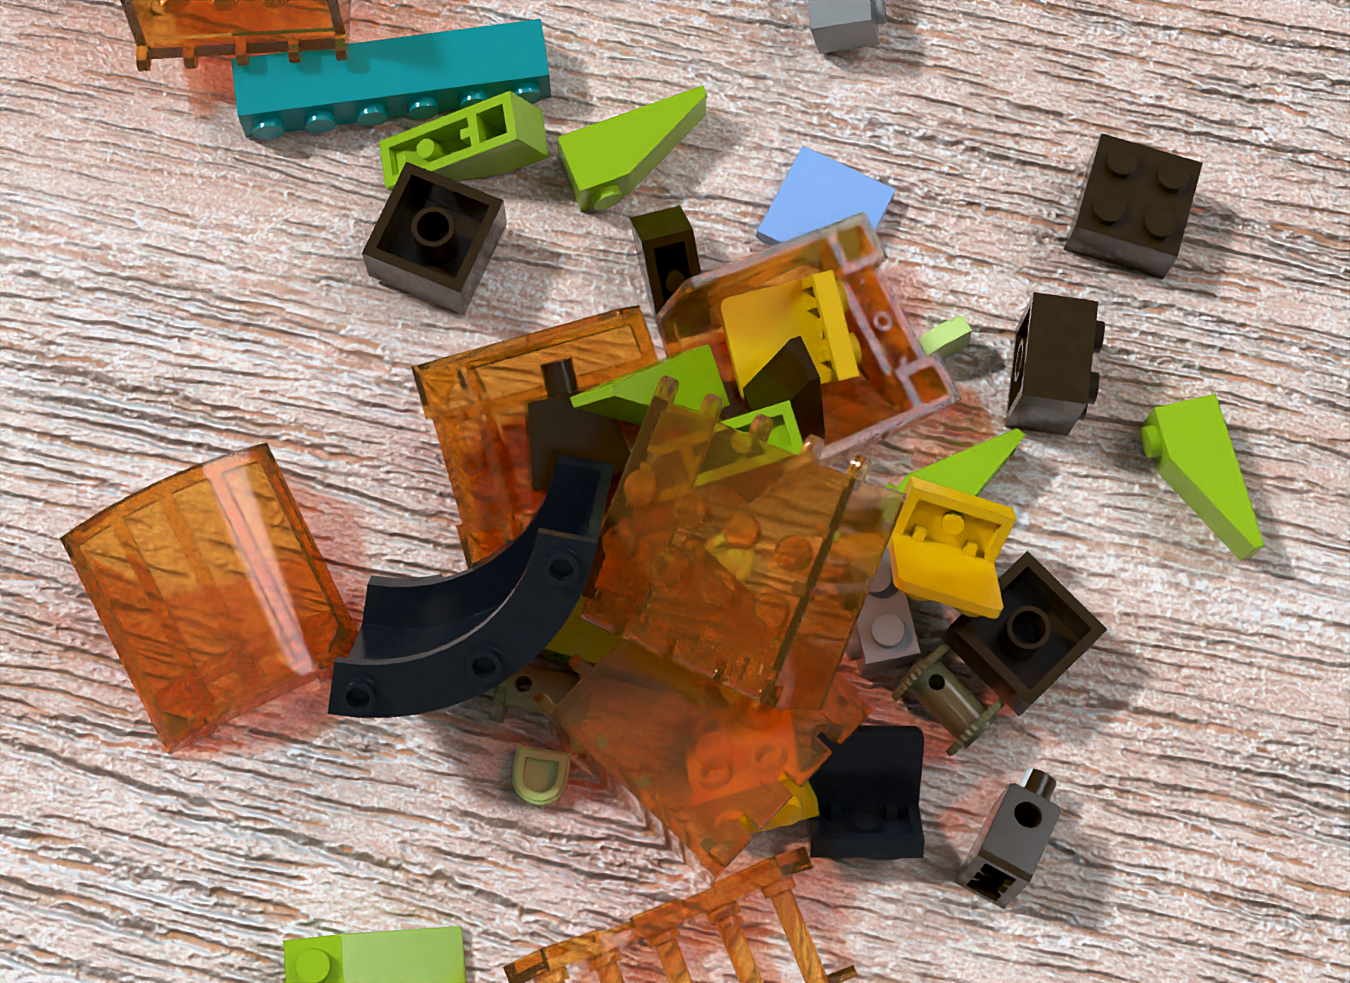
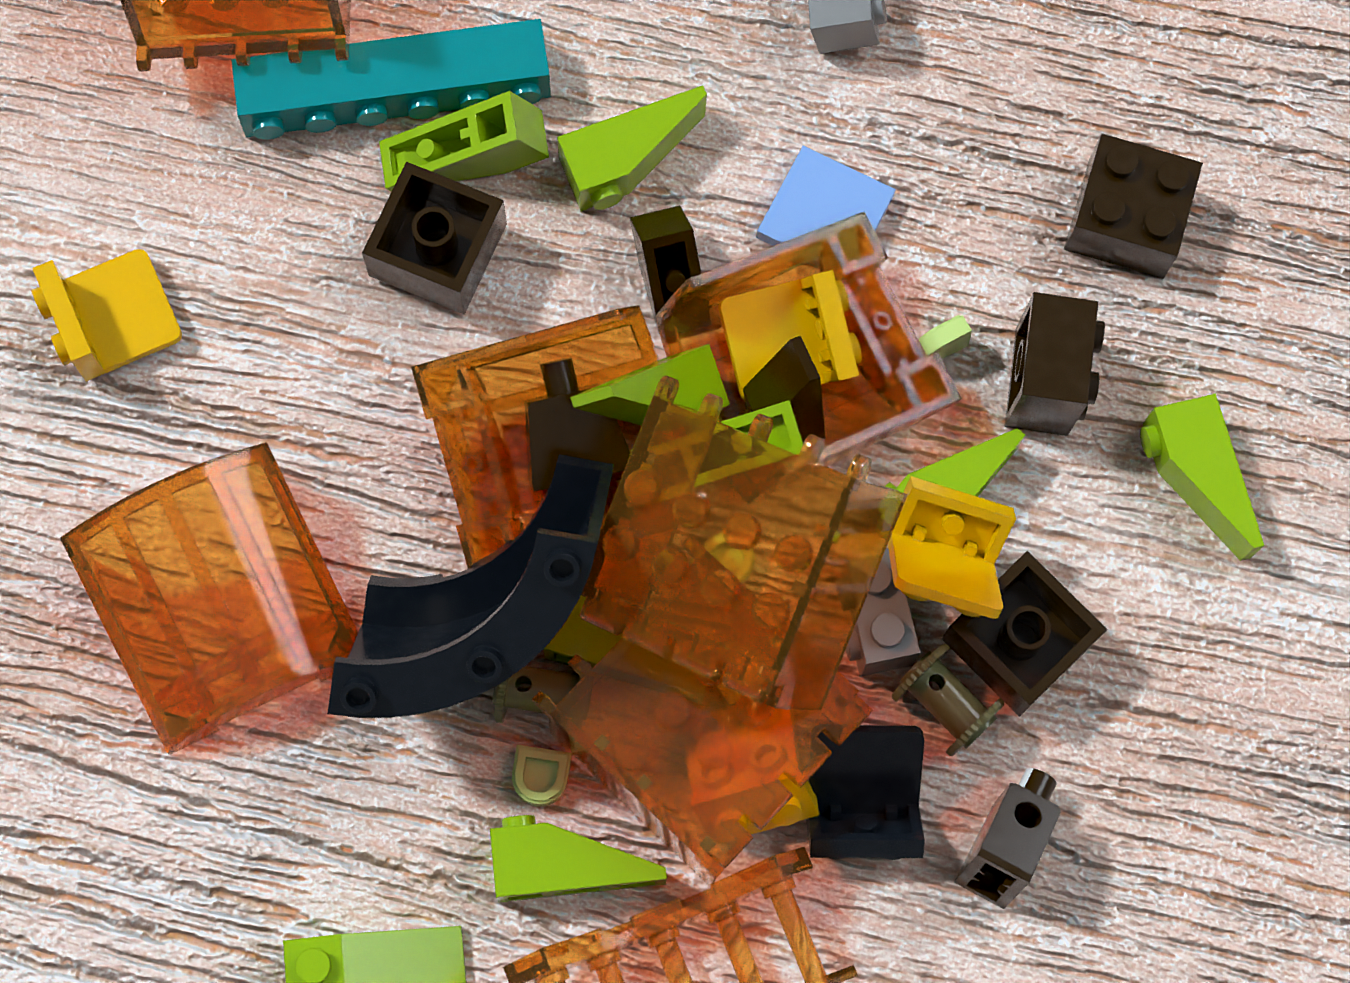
(106, 313): none -> yellow bracket
(553, 862): none -> lime slope

